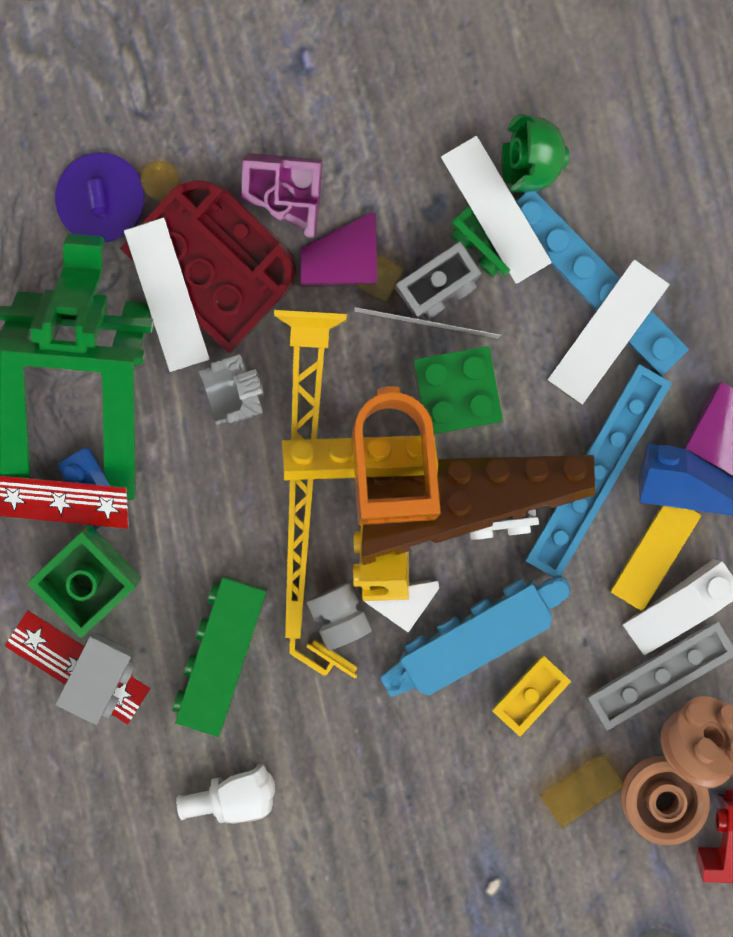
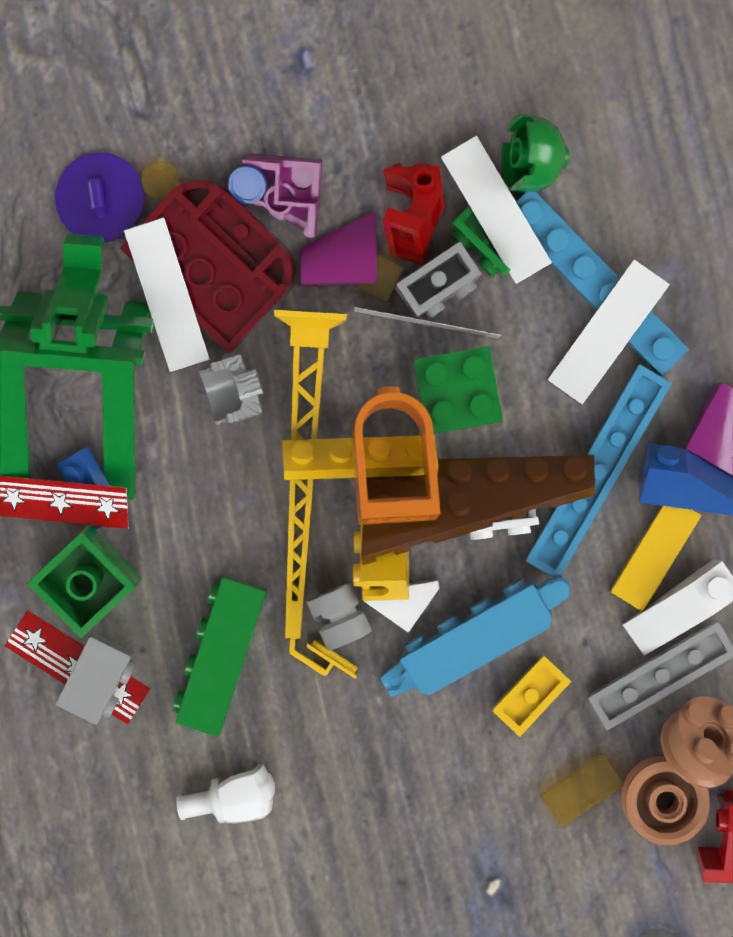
(247, 184): none -> piece
(411, 230): none -> red tile

